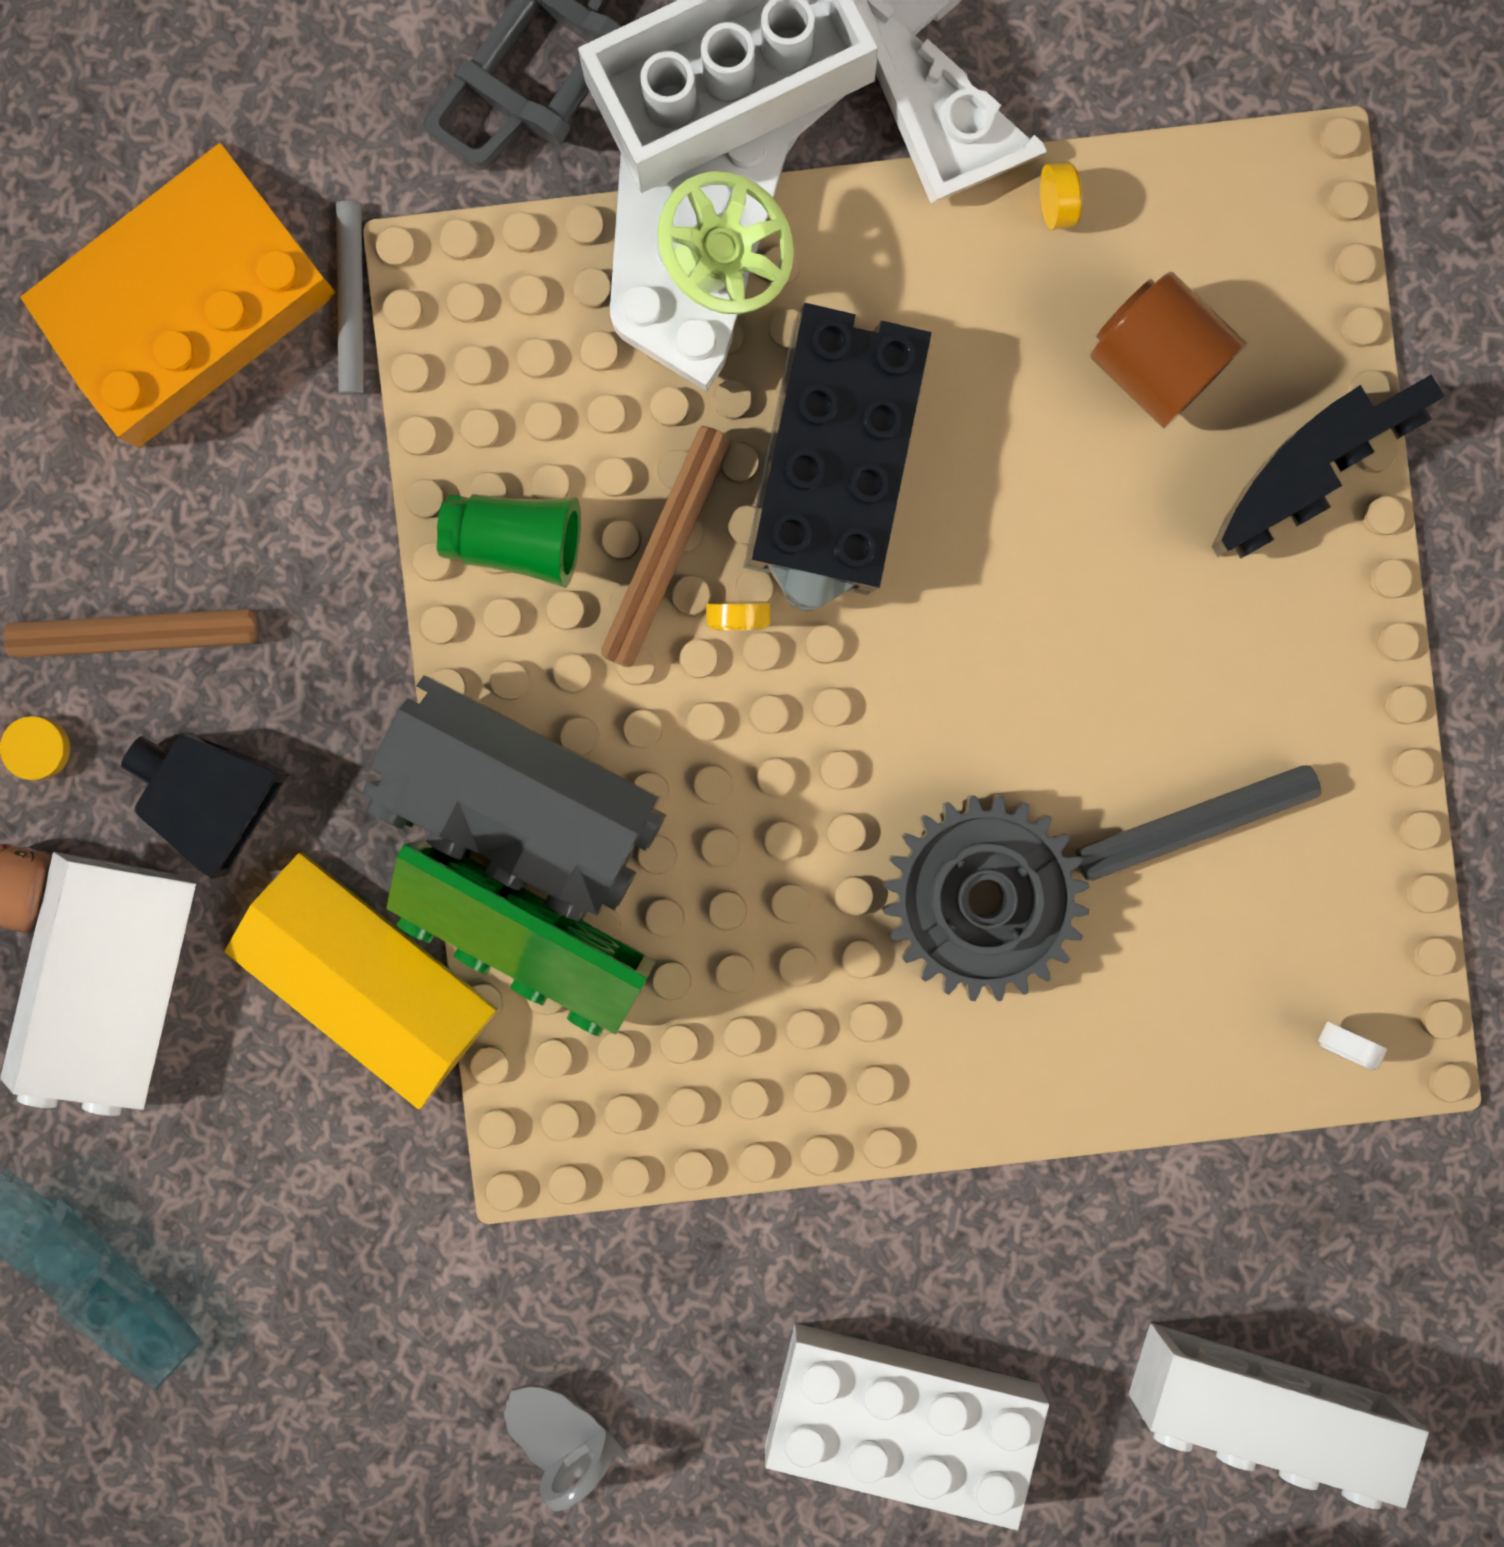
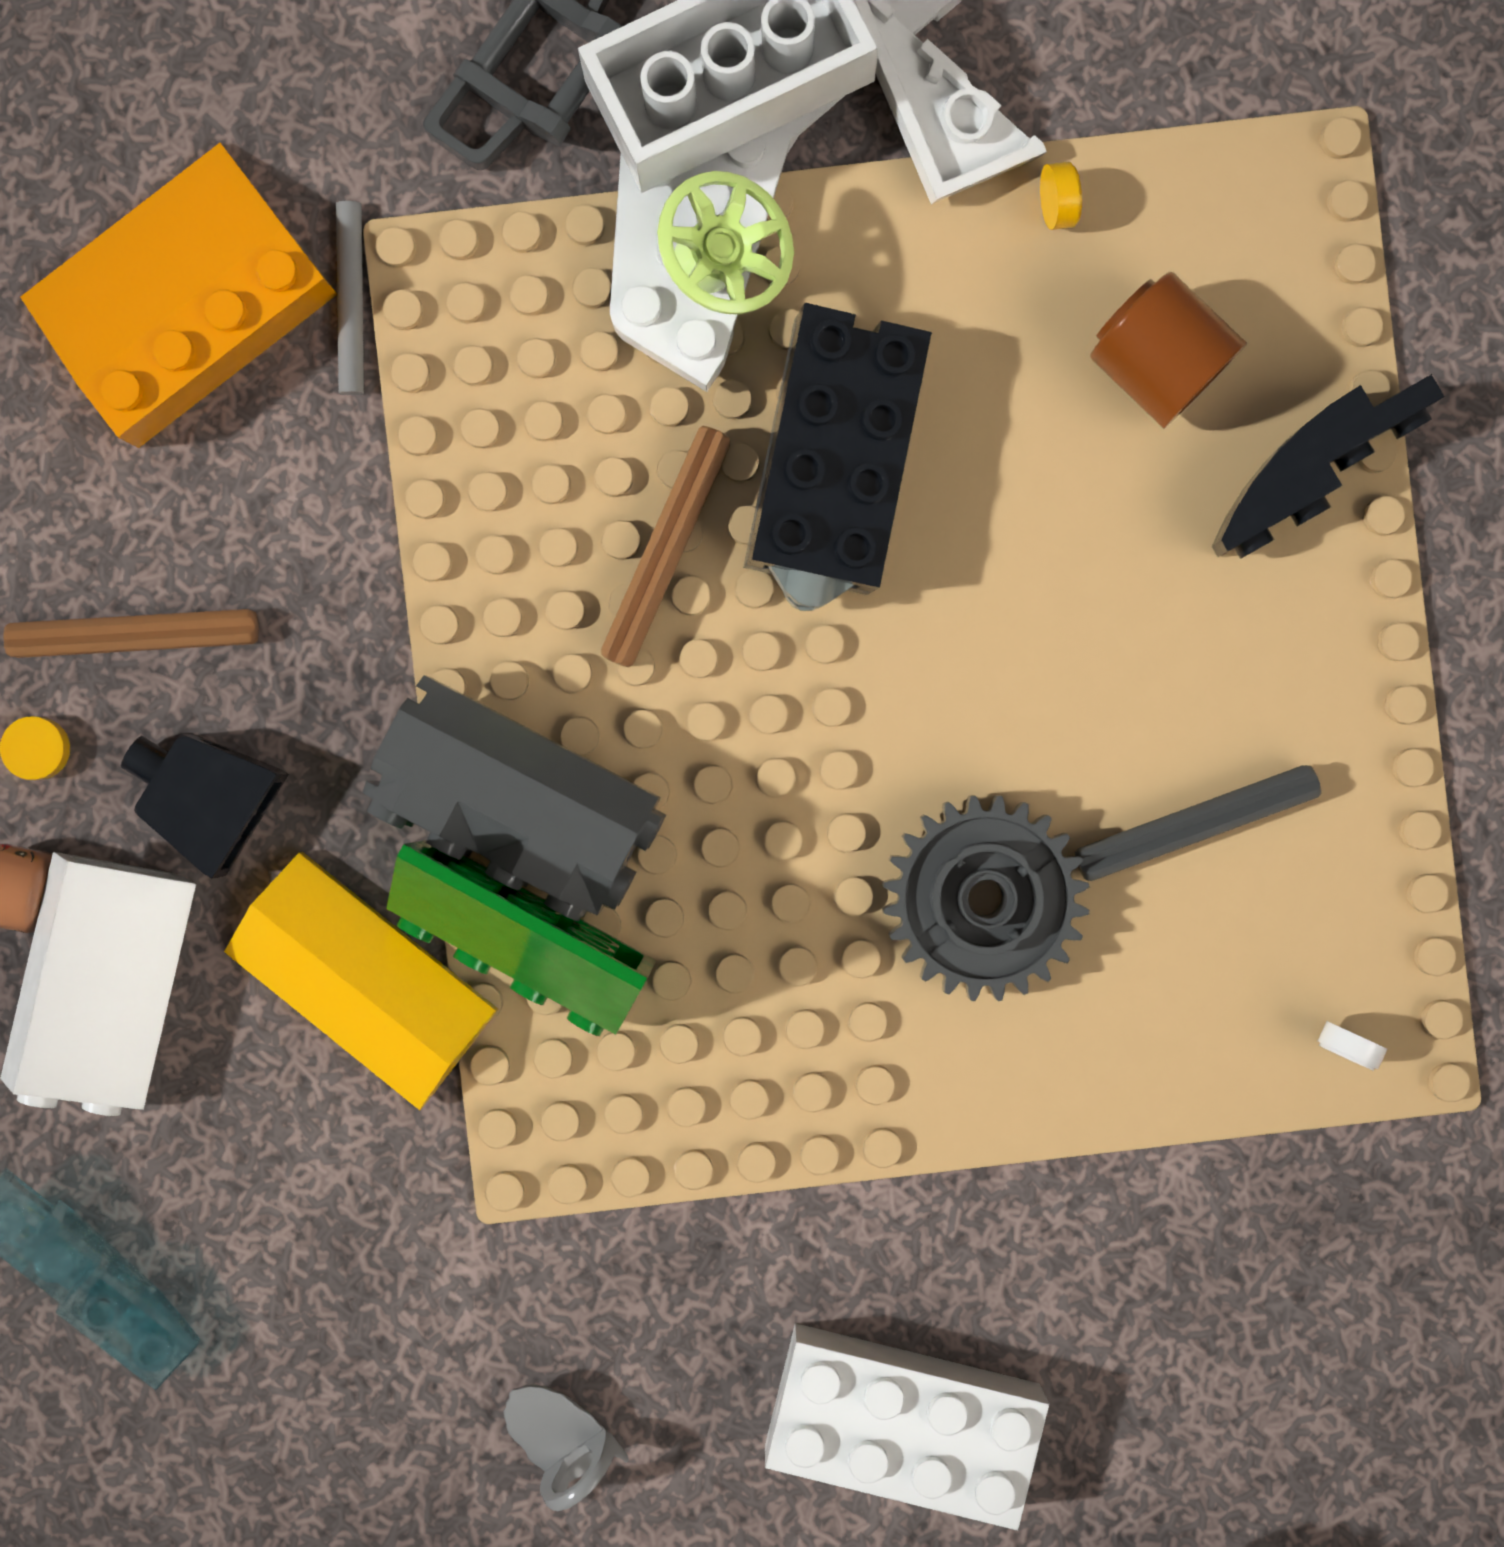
(512, 535): green plant -> none
(738, 615): yellow tile -> none
(1277, 1418): white brick -> none

